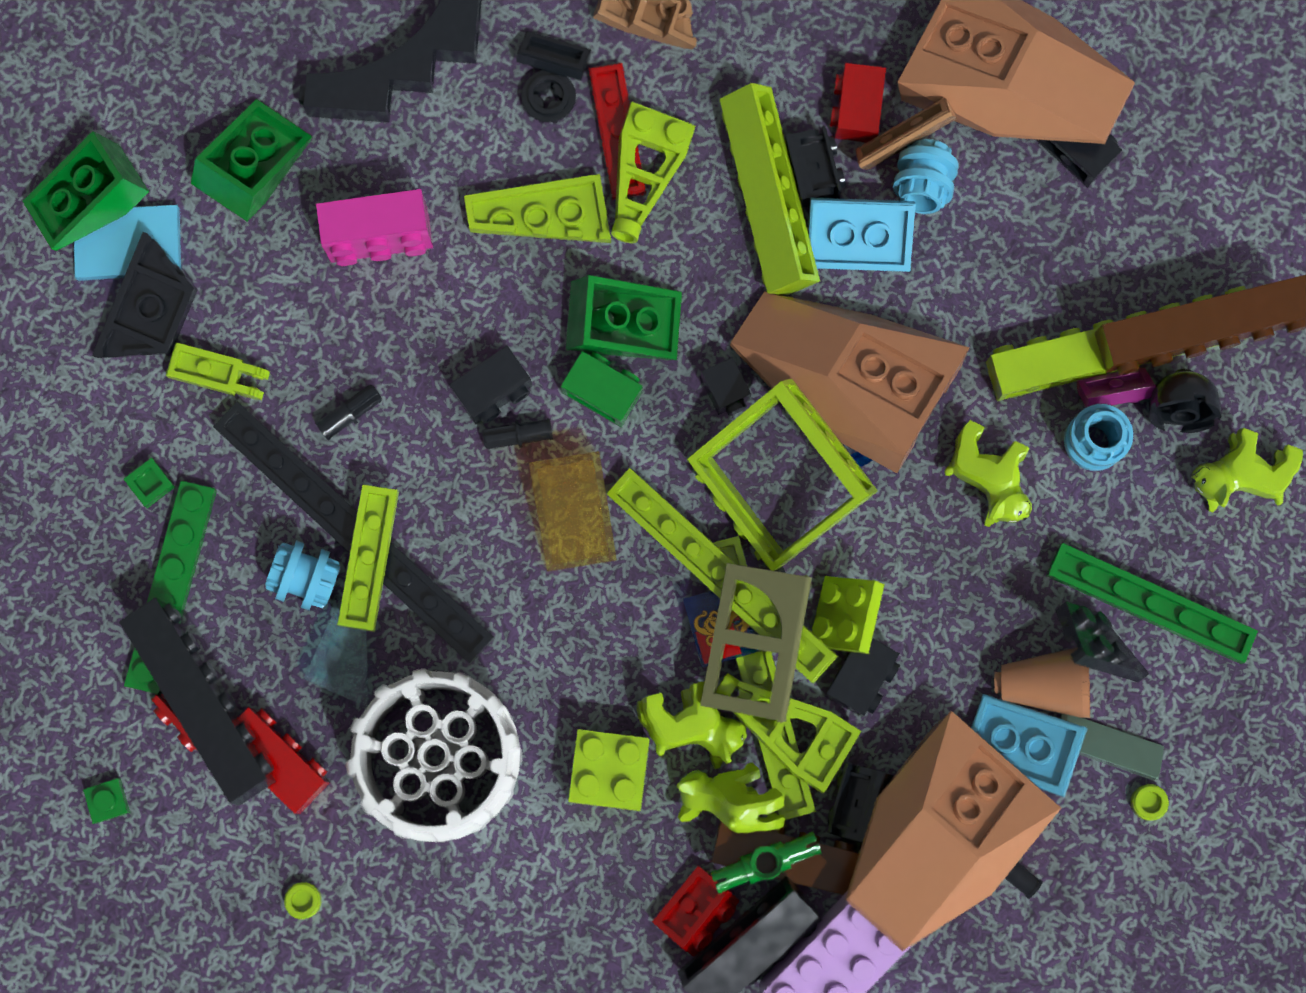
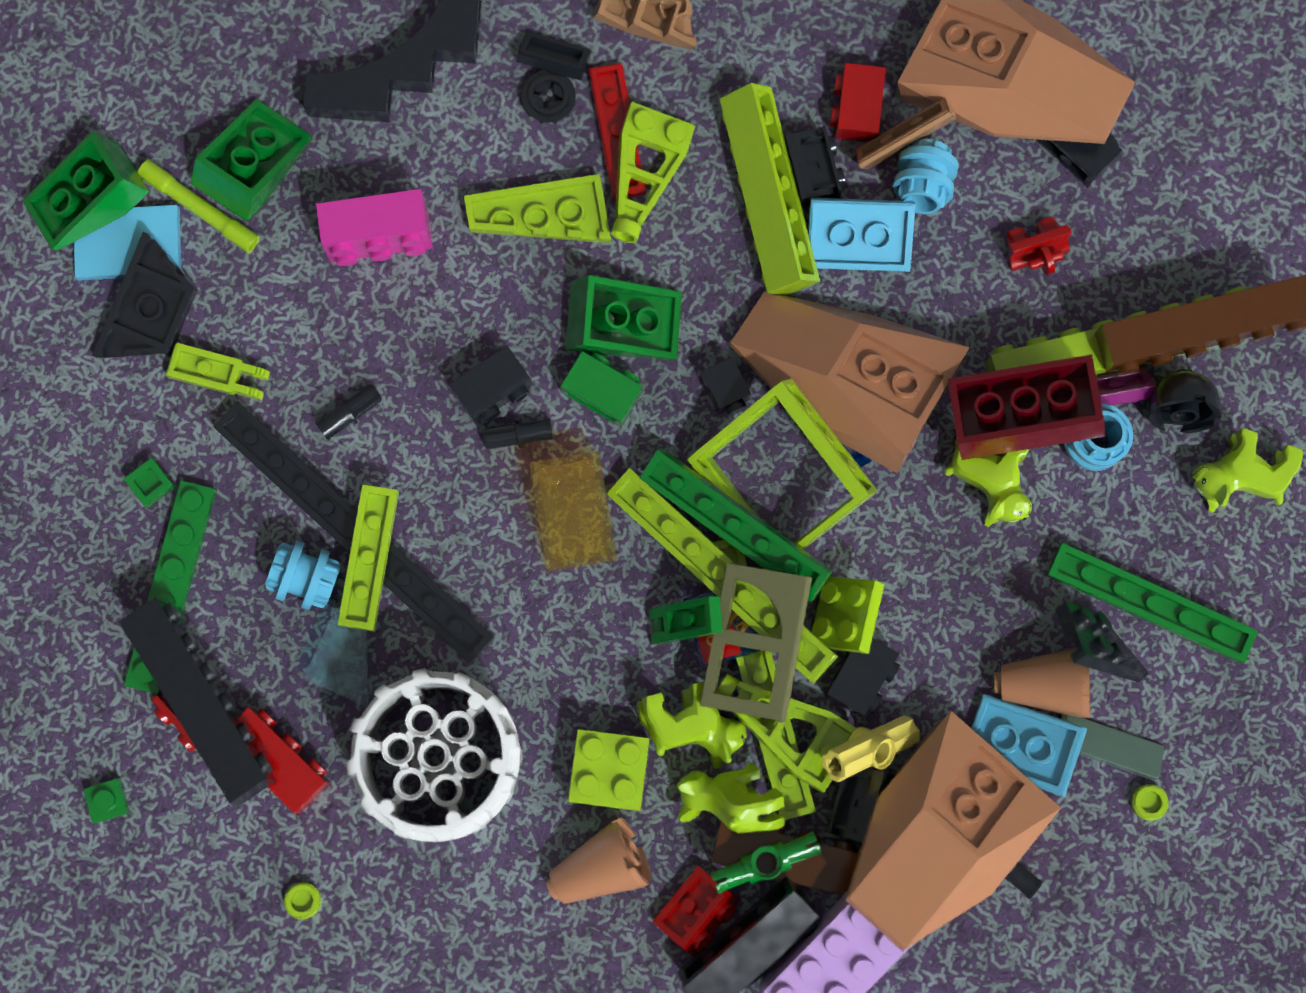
(167, 184): none -> lime piece
(601, 866): none -> nougat cone
(686, 620): none -> green plate
(731, 520): none -> green plate
(870, 748): none -> light yellow piece
(1026, 407): none -> dark red brick
(1040, 249): none -> red hips

